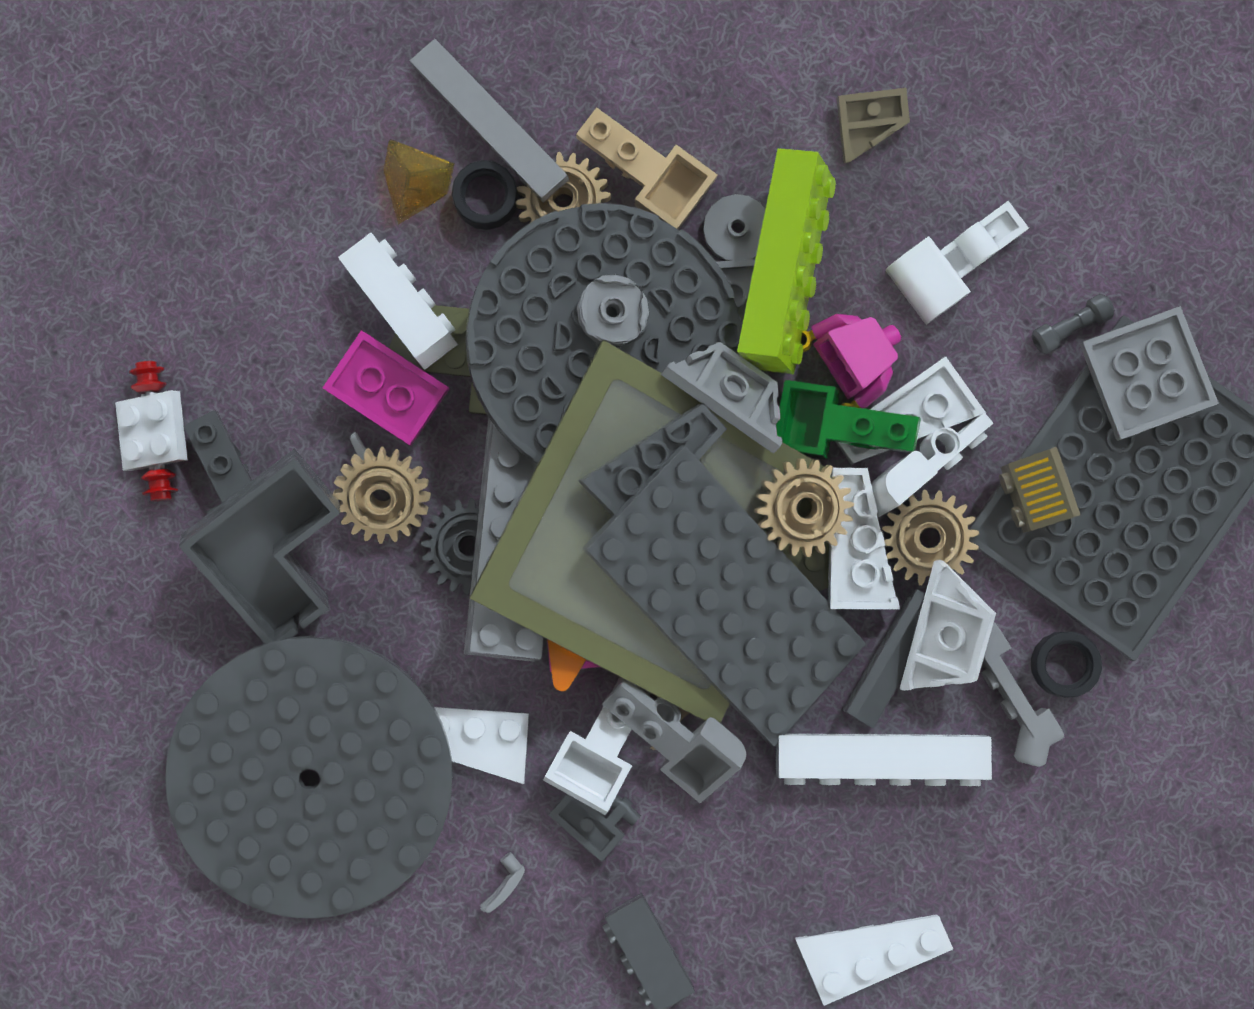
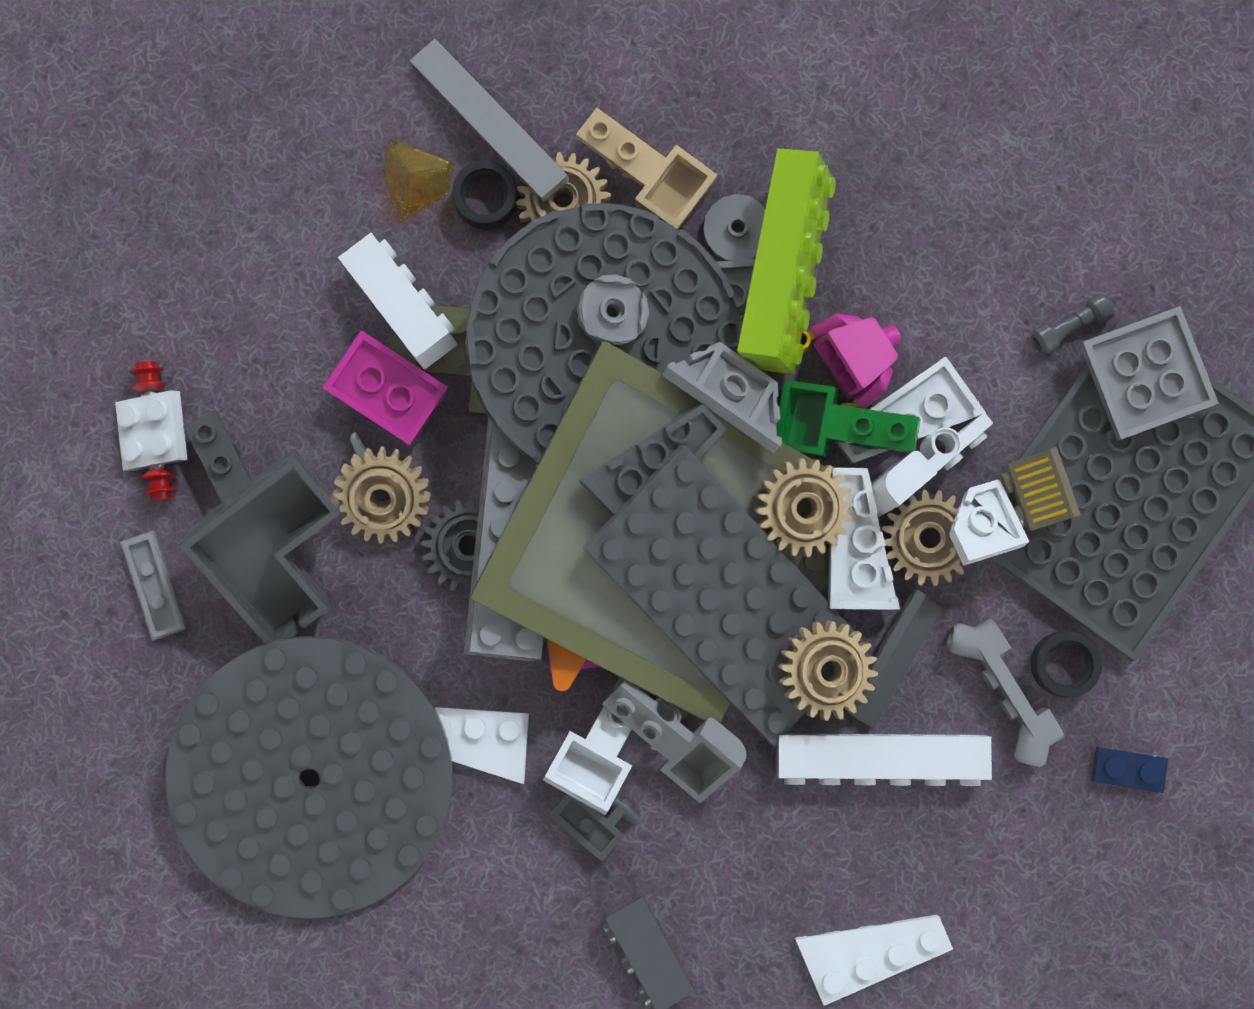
(153, 585): none -> light grey tile
(507, 886): light grey piece -> none
(849, 670): none -> tan gear
(870, 118): dark tan wing -> none
(933, 276): white plate -> none
(948, 634): white wing -> none
(986, 524): none -> white plate
(1130, 769): none -> dark blue plate

